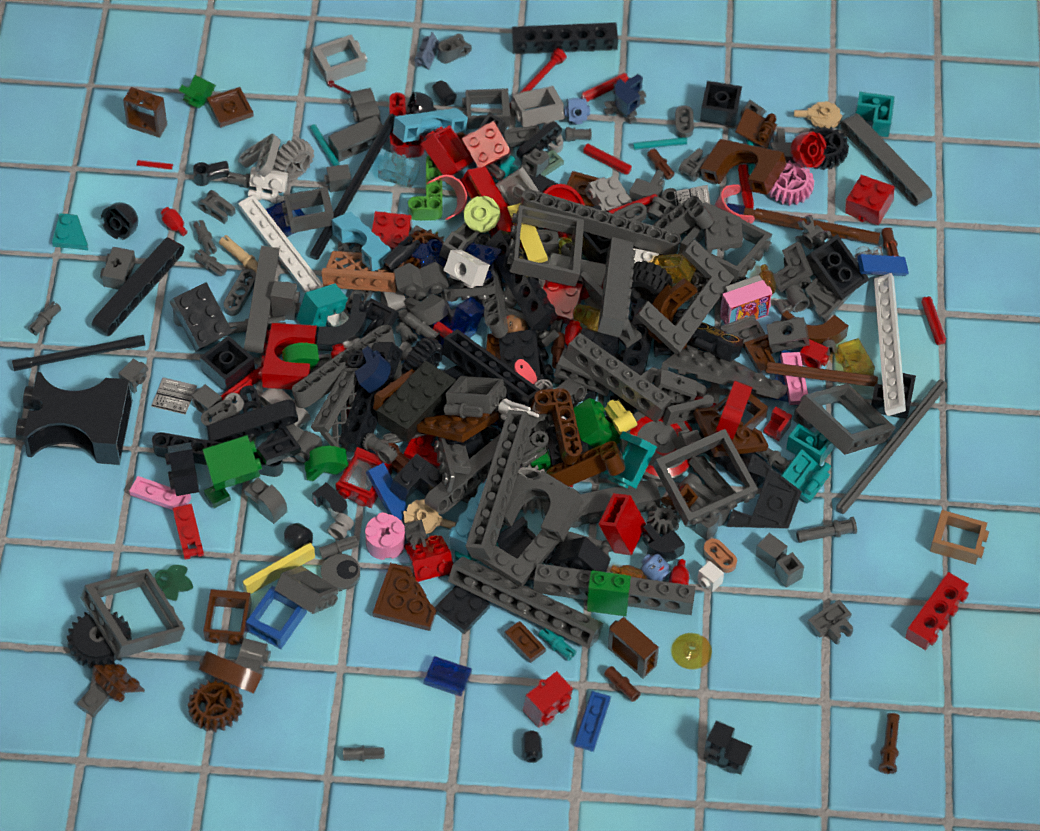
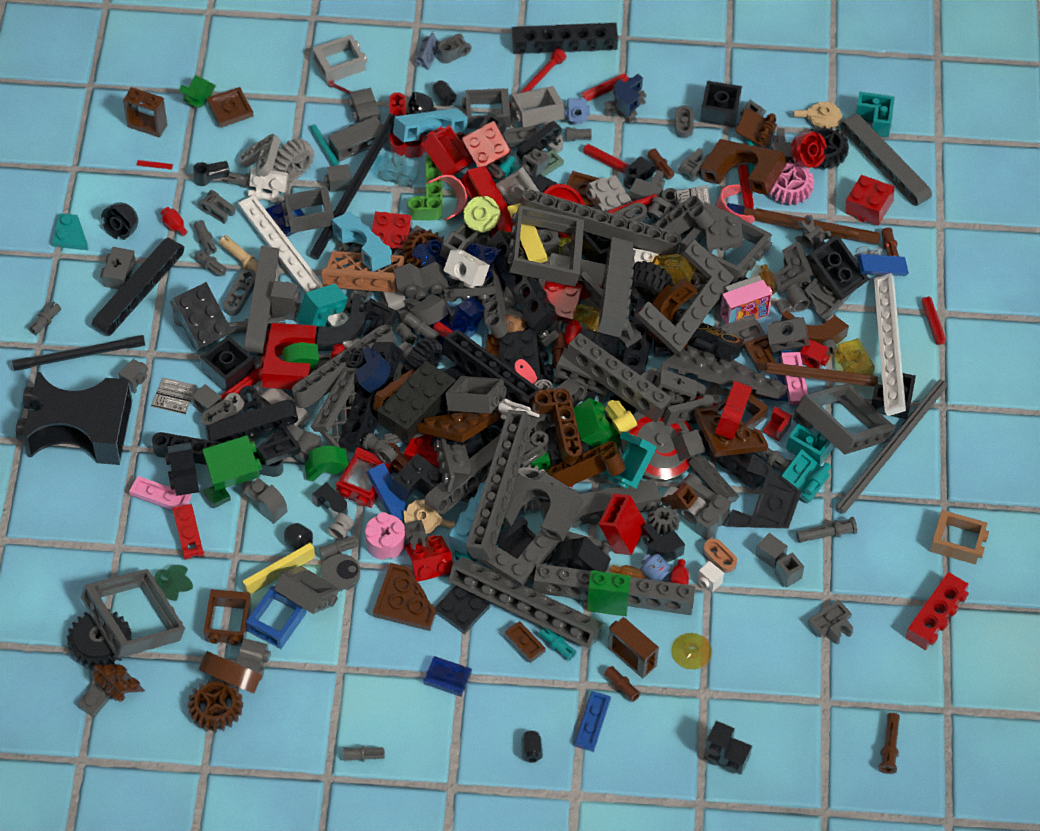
(400, 254): black piece -> none
(463, 410): dark grey axle -> none
(548, 700): red brick -> none
(641, 169): none -> black piece
(660, 143): teal bar -> none
(691, 450): dark grey window -> none

